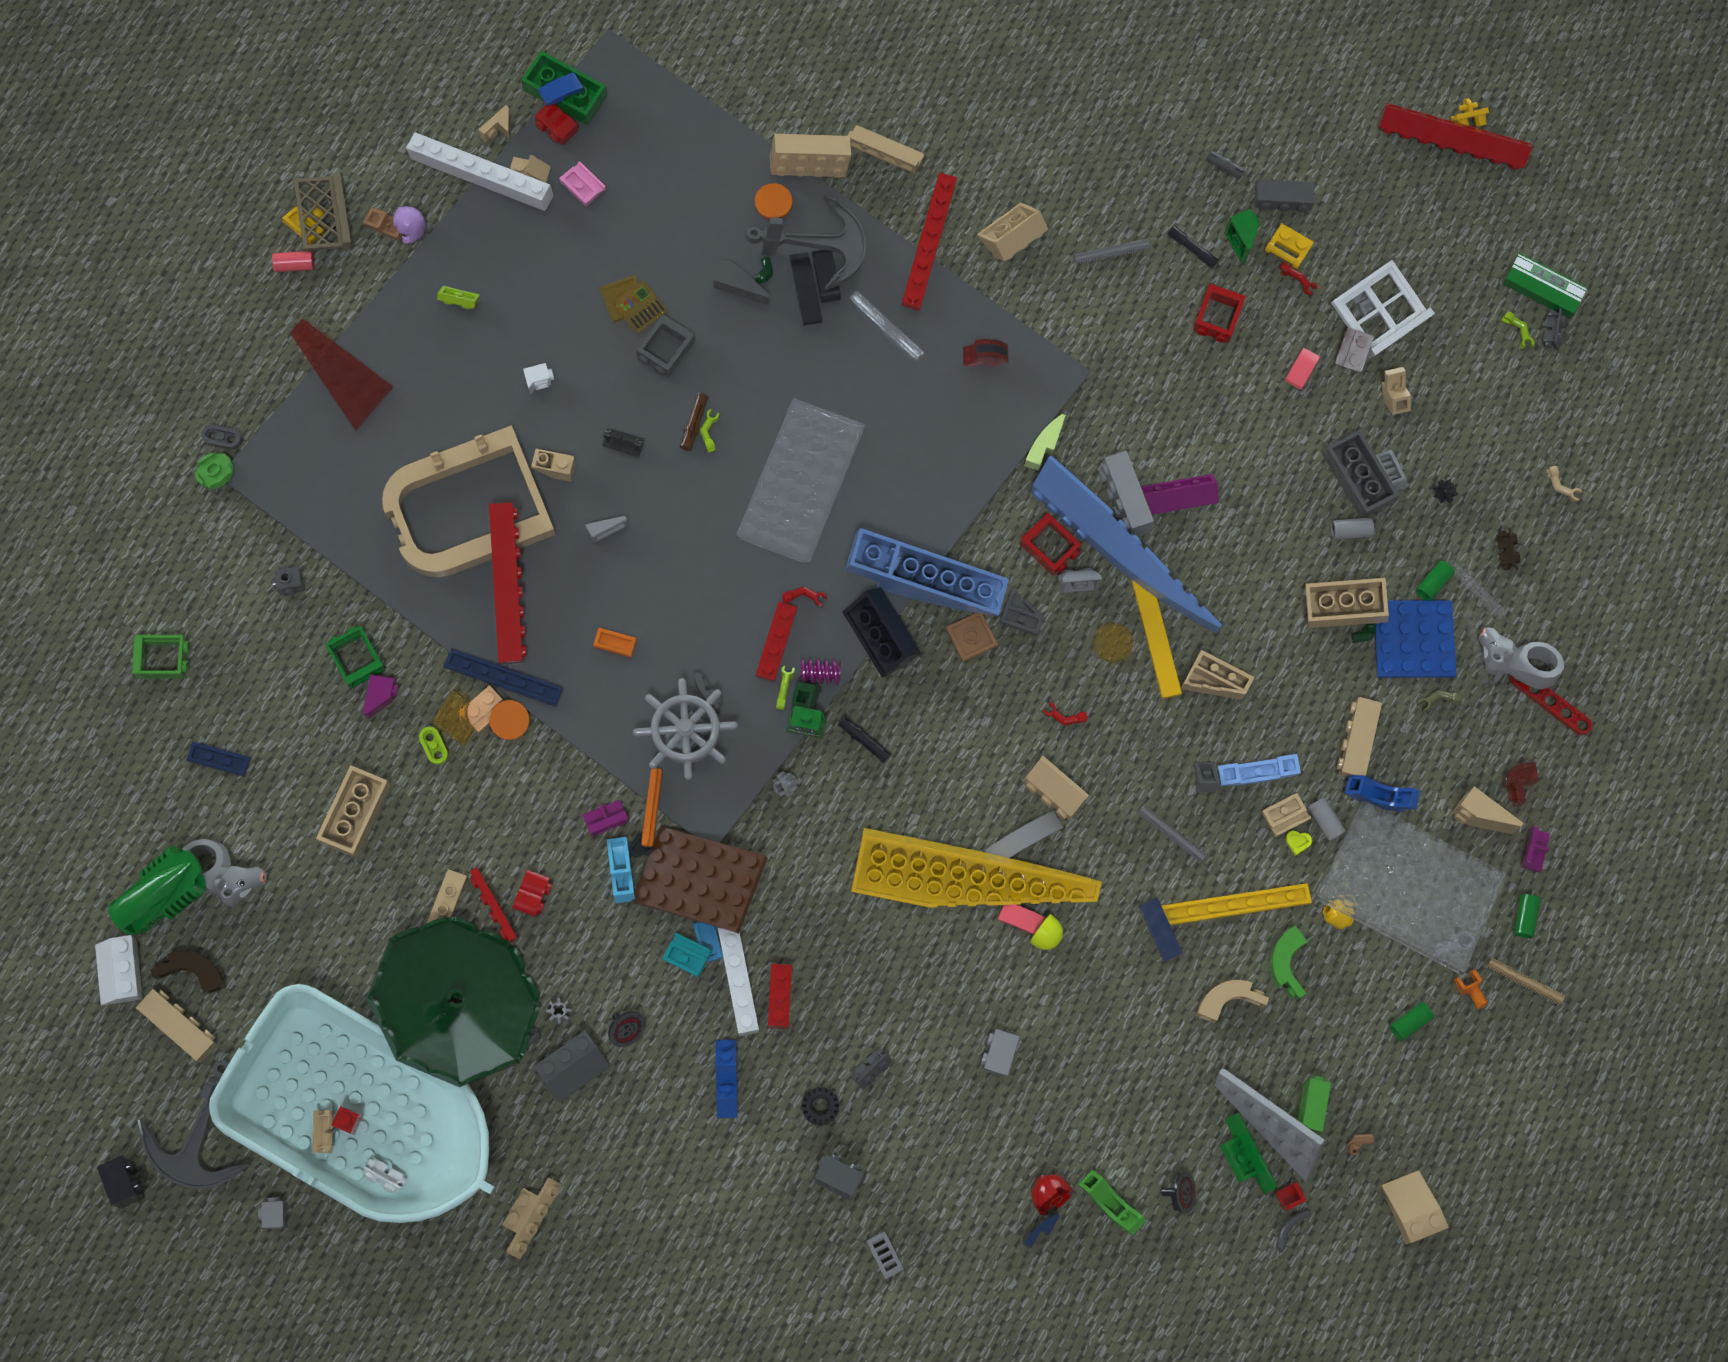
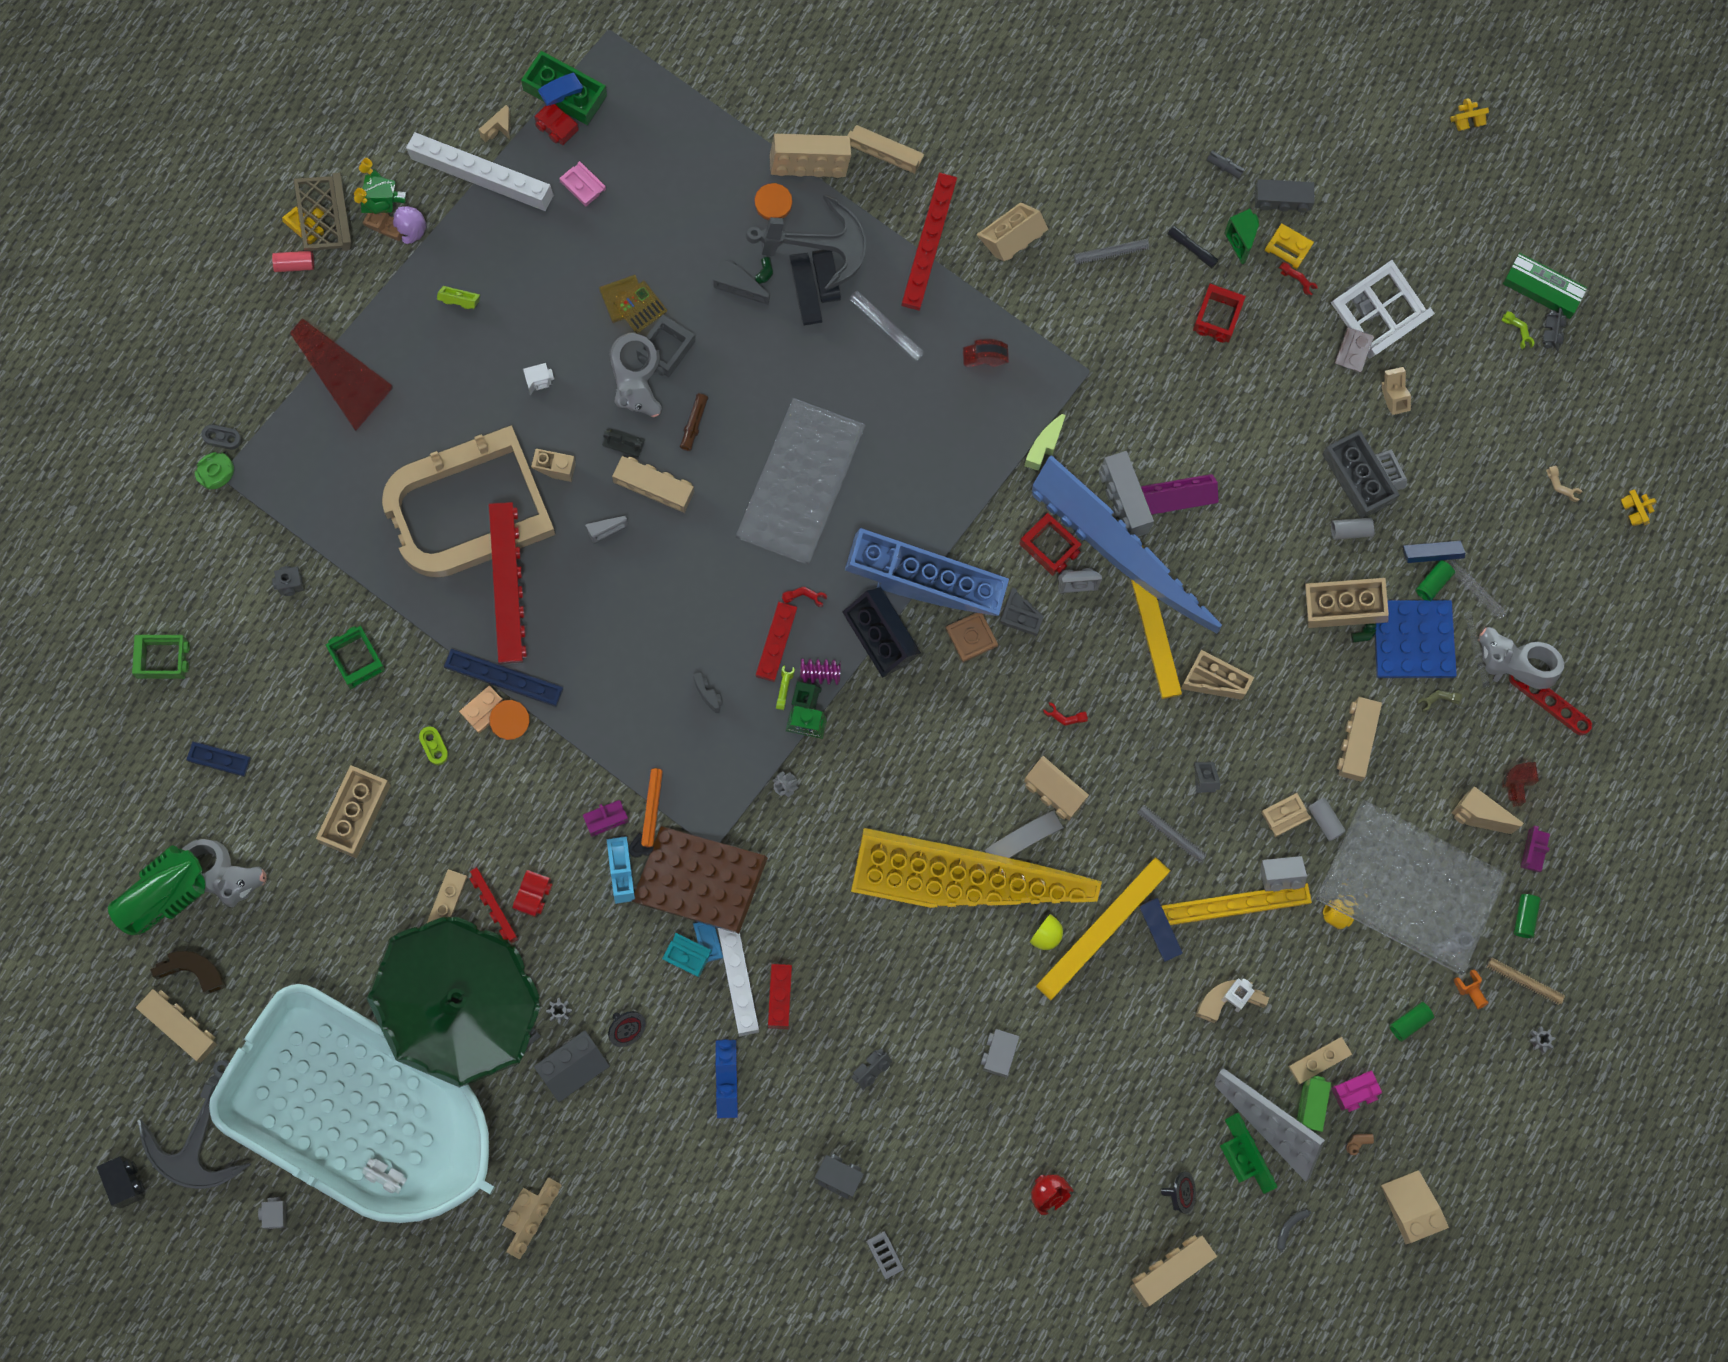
(118, 970): white slope -> none
(322, 1131): tan hinge -> none
(347, 1120): red brick -> none
(377, 192): none -> green torso
(379, 694): magenta slope -> none
(454, 719): clear yellow tile -> none
(533, 168): tan slope -> none
(615, 642): orange tile -> none
(632, 386): none -> light grey animal
(653, 484): none -> tan brick
(687, 731): light grey piece -> none
(710, 446): lime arm -> none
(820, 1093): black tyre -> none
(858, 734): black pin -> none
(1021, 918): coral slope -> none
(1045, 1227): dark blue slope -> none
(1103, 928): none -> yellow beam
(1111, 1204): bright green arch -> none
(1113, 643): clear yellow tile -> none
(1173, 1271): none -> tan brick
(1239, 993): none -> white window
(1259, 771): light blue slope -> none
(1280, 962): bright green arch -> none
(1283, 873): none -> light grey brick
(1290, 1196): red panel -> none
(1298, 842): neon yellow tile -> none
(1302, 368): coral slope -> none
(1320, 1060): none -> tan plate
(1357, 1091): none -> dark pink brick
(1386, 797): blue arch -> none
(1433, 551): none -> tile
(1441, 495): black gear -> none
(1455, 135): red brick -> none
(1508, 542): dark brown hinge -> none
(1536, 1039): none -> light grey gear
(1633, 500): none -> yellow hips

